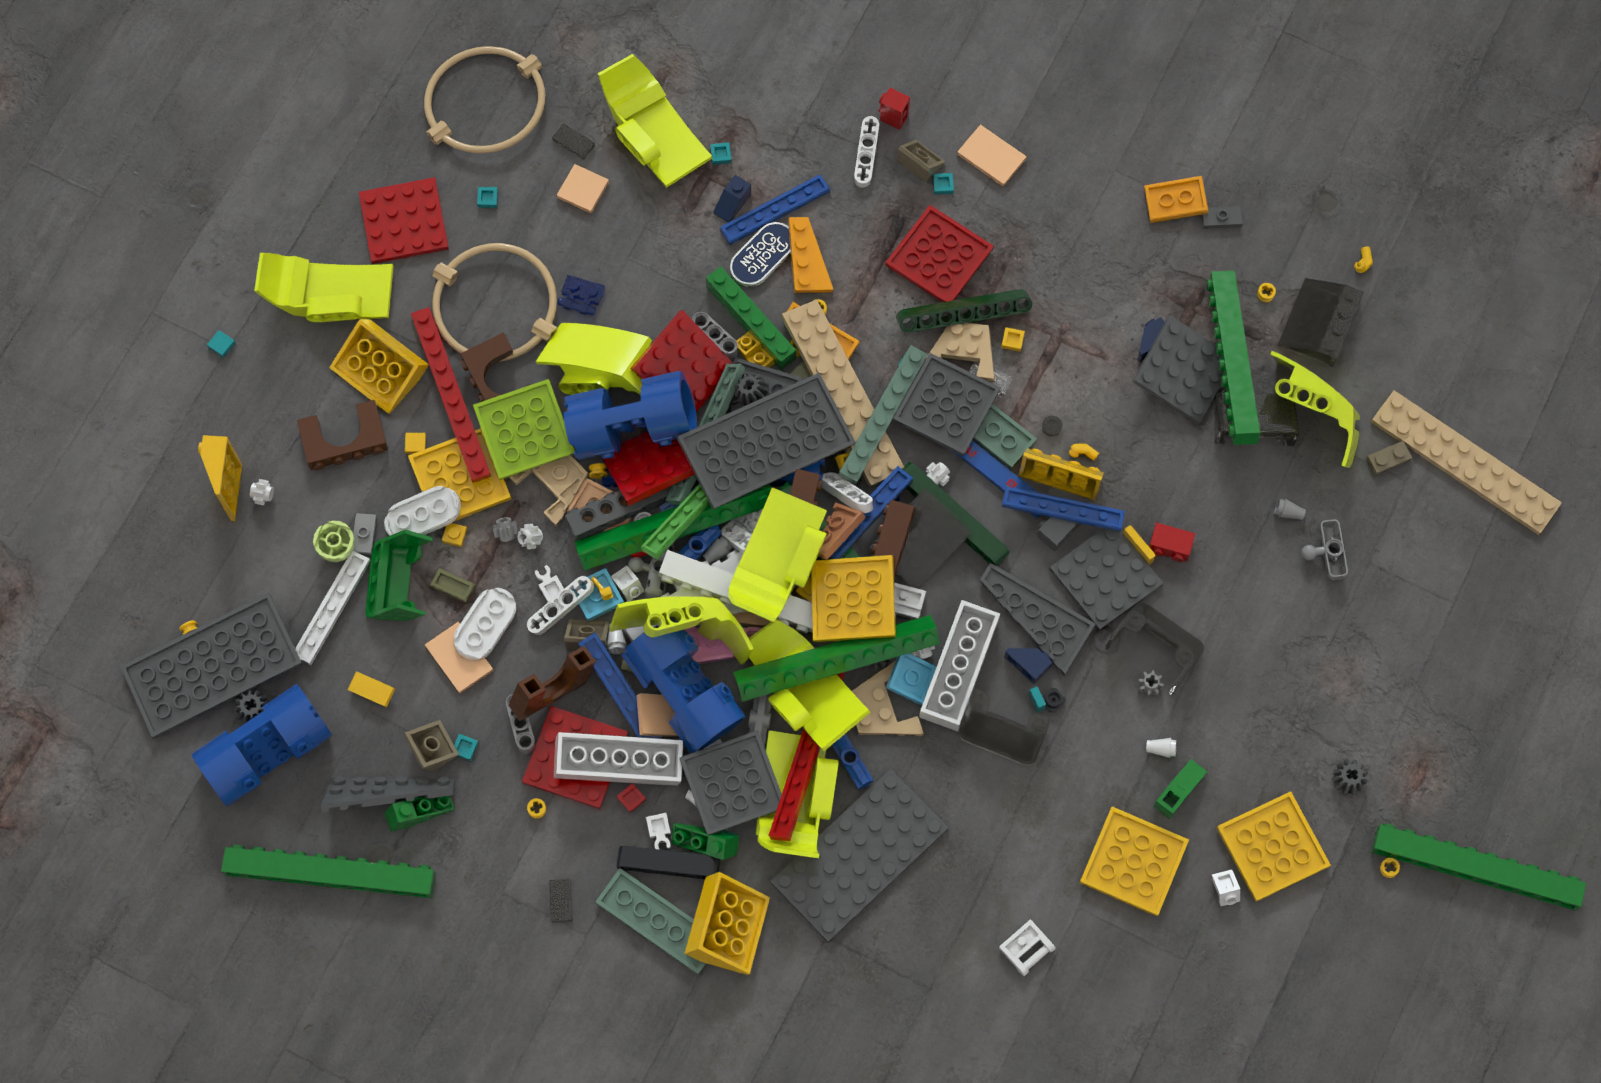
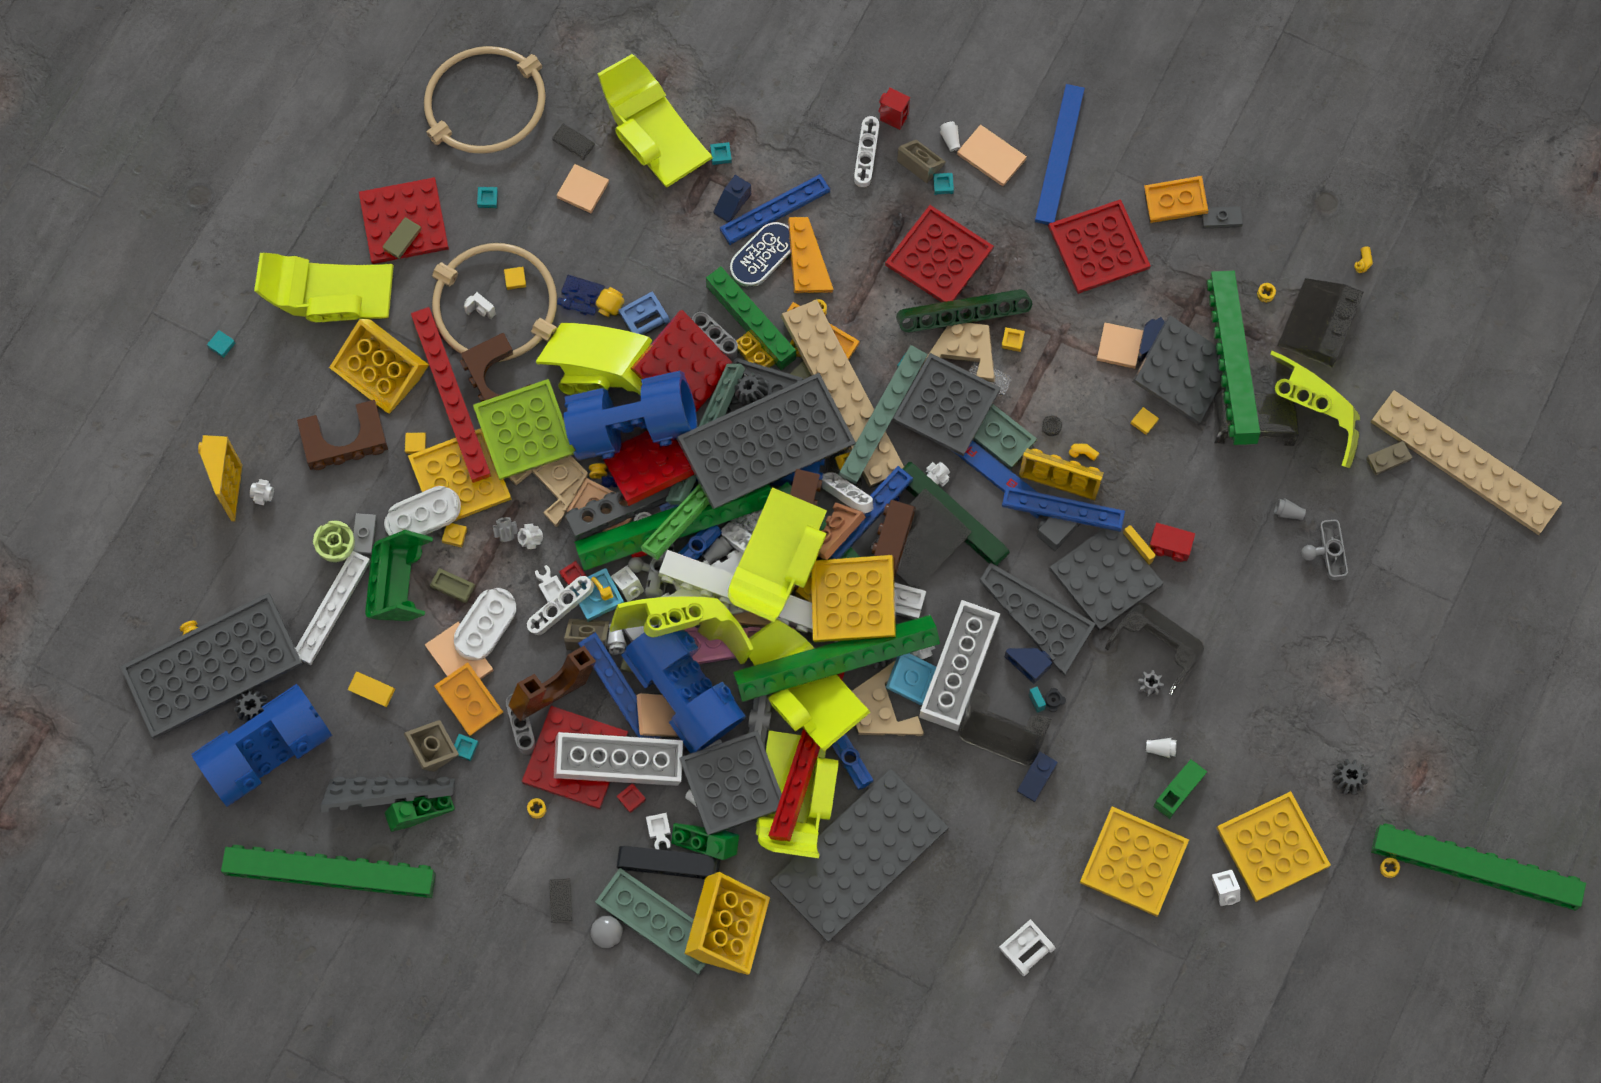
(402, 238): none -> olive tile
(468, 699): none -> light orange tile
(480, 304): none -> white bracket
(515, 278): none -> yellow tile
(571, 572): none -> red tile
(606, 931): none -> light grey hair
(609, 302): none -> yellow head
(641, 310): none -> medium blue plate
(950, 134): none -> white cone
(1037, 776): none -> dark blue slope
(1059, 154): none -> blue tile
(1099, 246): none -> red plate
(1119, 345): none -> light nougat tile
(1144, 421): none -> yellow tile

